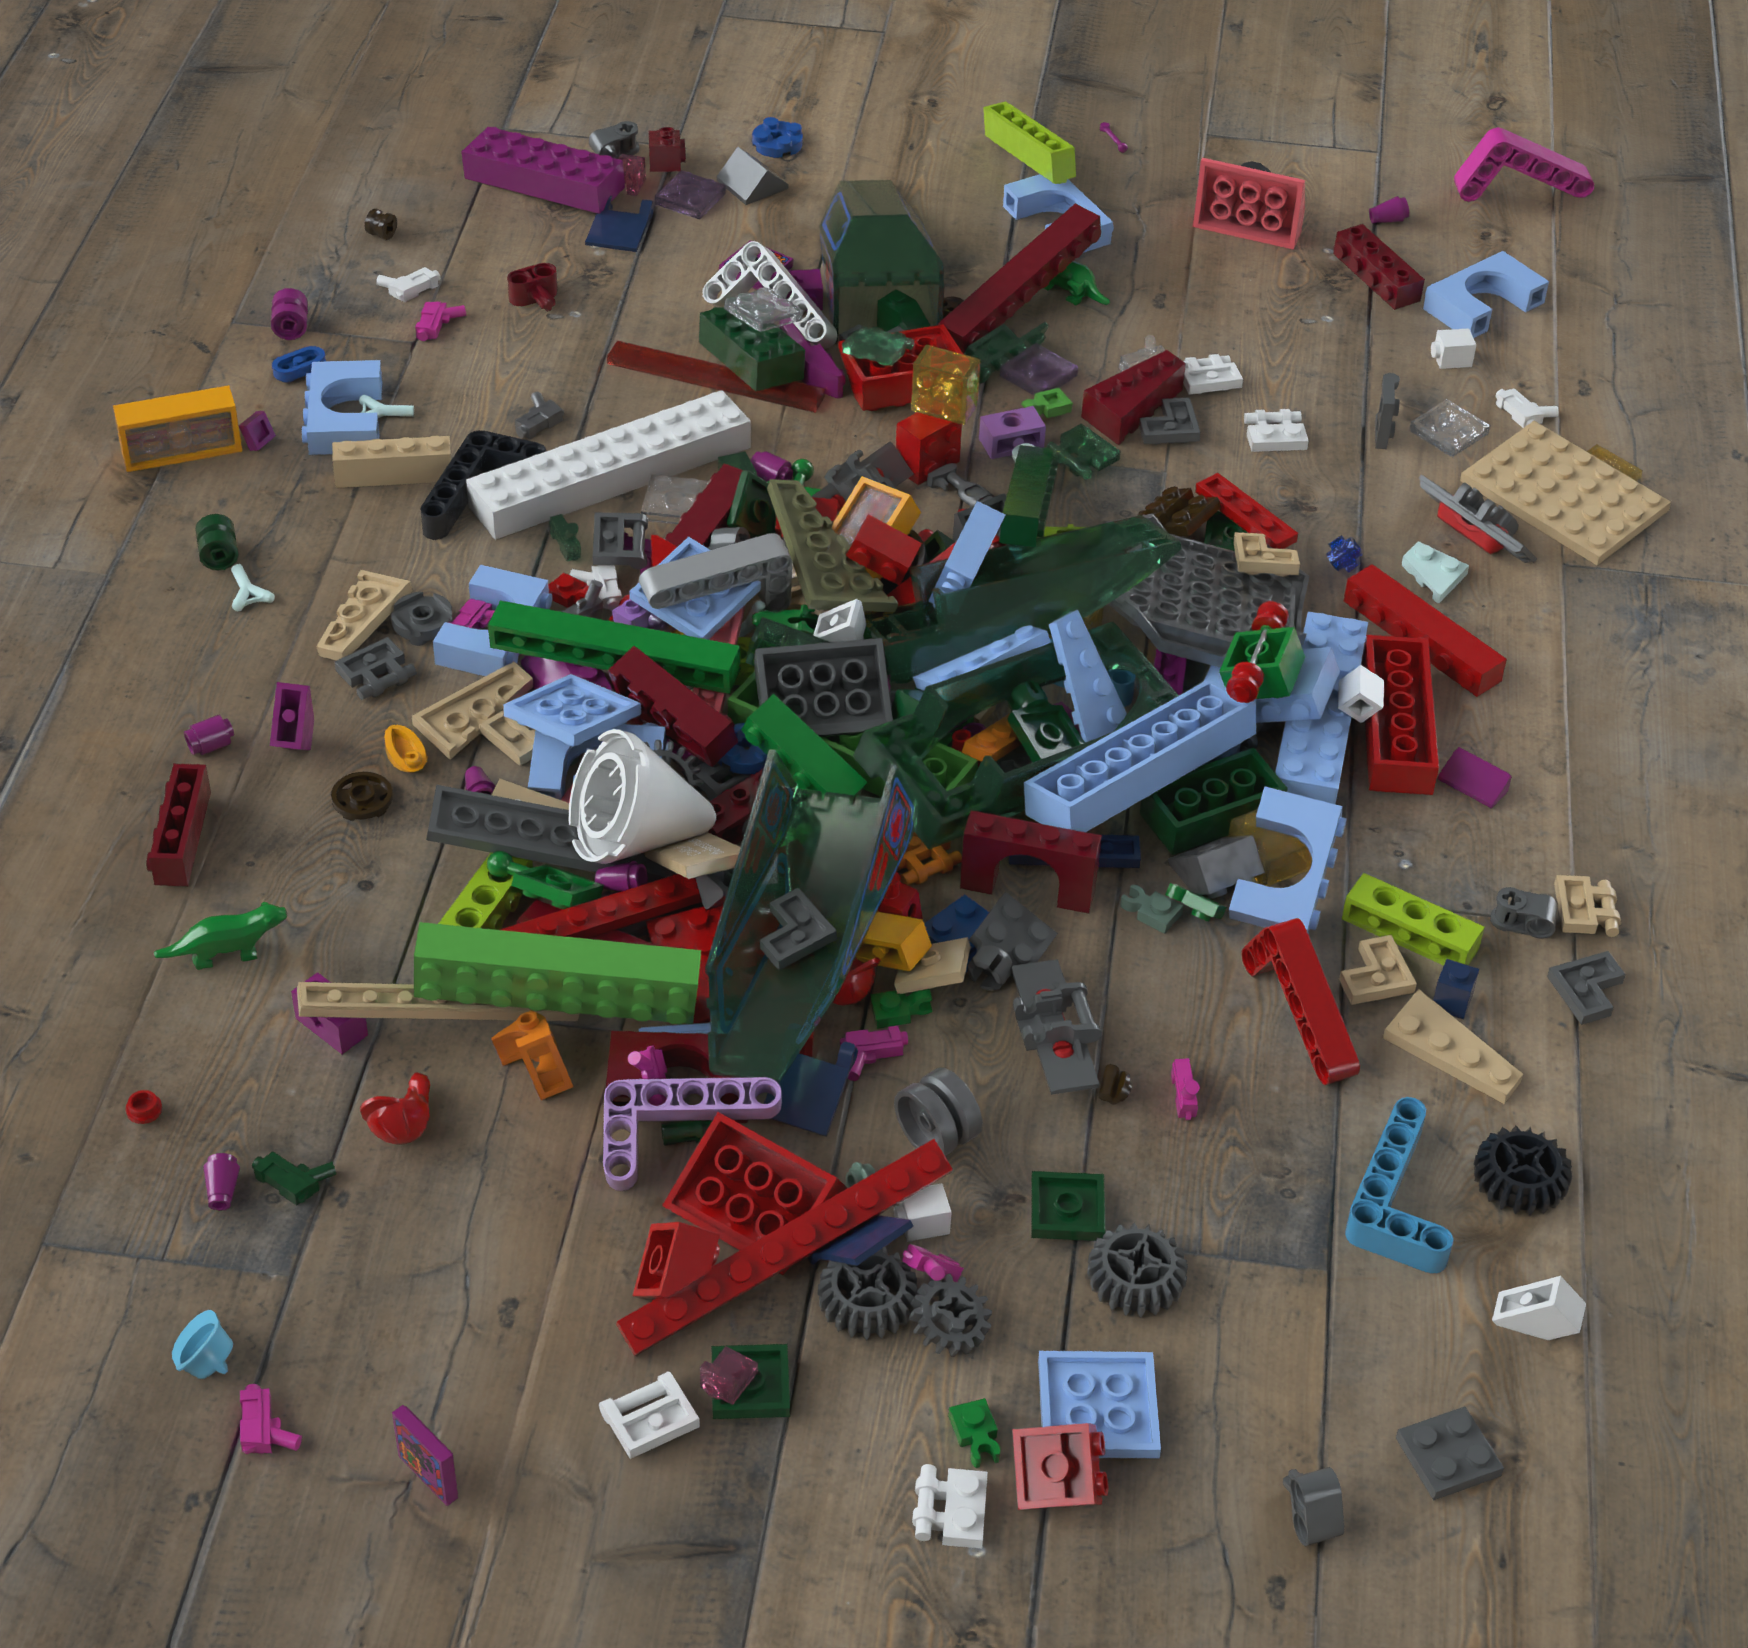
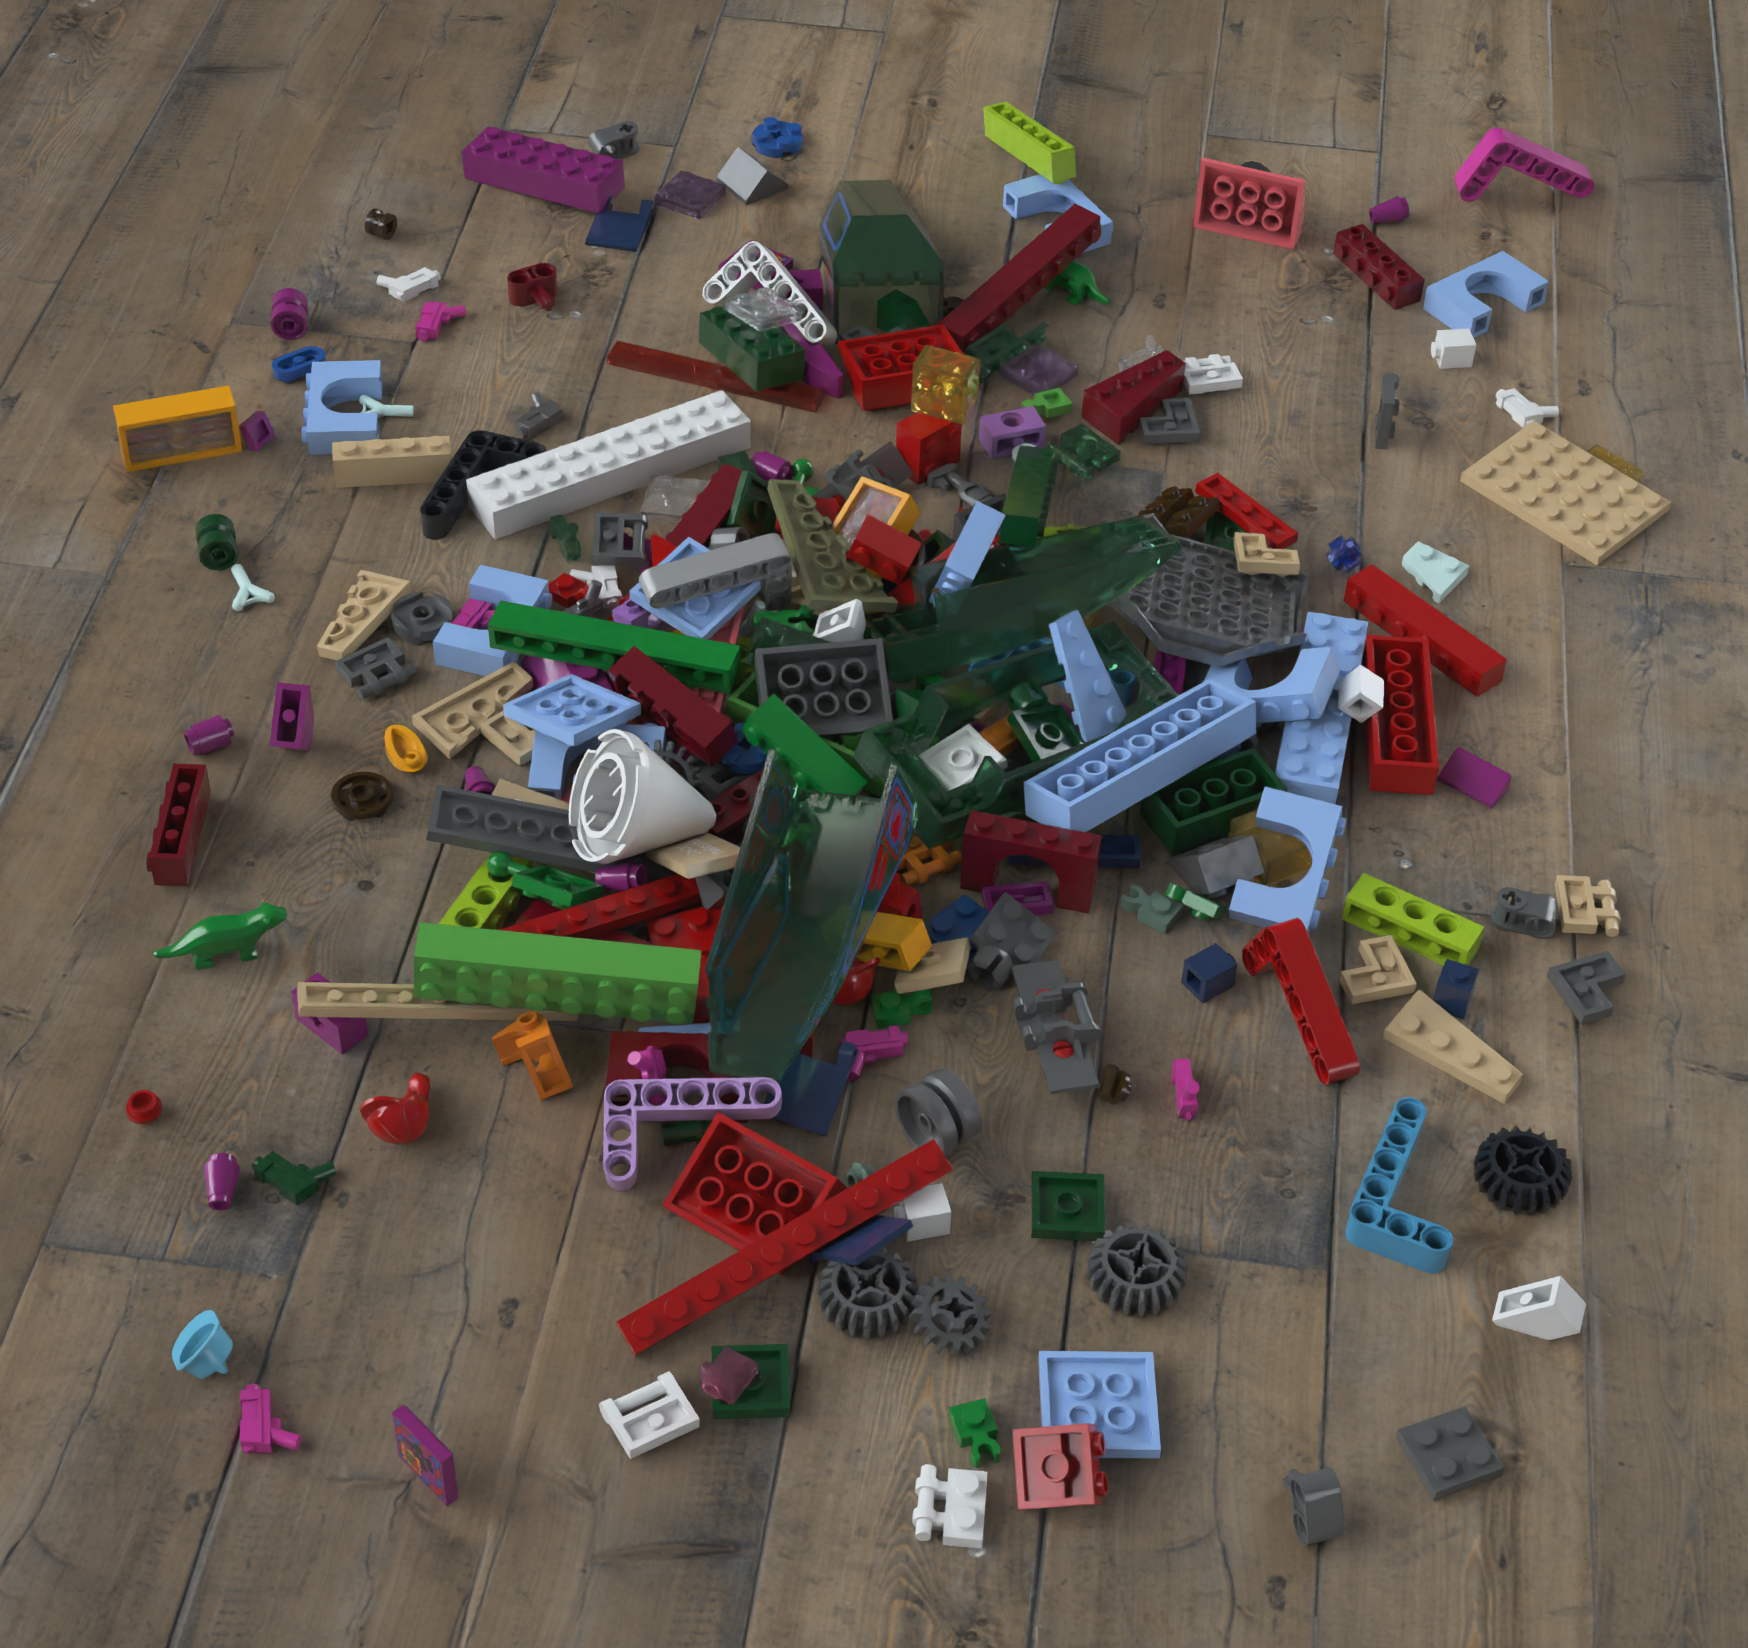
(634, 173): clear pink bracket -> none
(666, 150): dark red brick -> none
(674, 1258): red slope -> none
(802, 930): dark grey plate -> none
(877, 345): clear green plate -> none
(932, 1264): dark pink piece -> none
(959, 757): none -> white plate
(1023, 640): light blue wing -> none
(1036, 904): none -> magenta tile
(1105, 127): magenta hinge -> none
(1209, 973): none -> dark blue brick
(1265, 659): green brick -> none
(1276, 436): white plate -> none
(1449, 428): clear plate -> none
(1492, 524): dark grey piece -> none

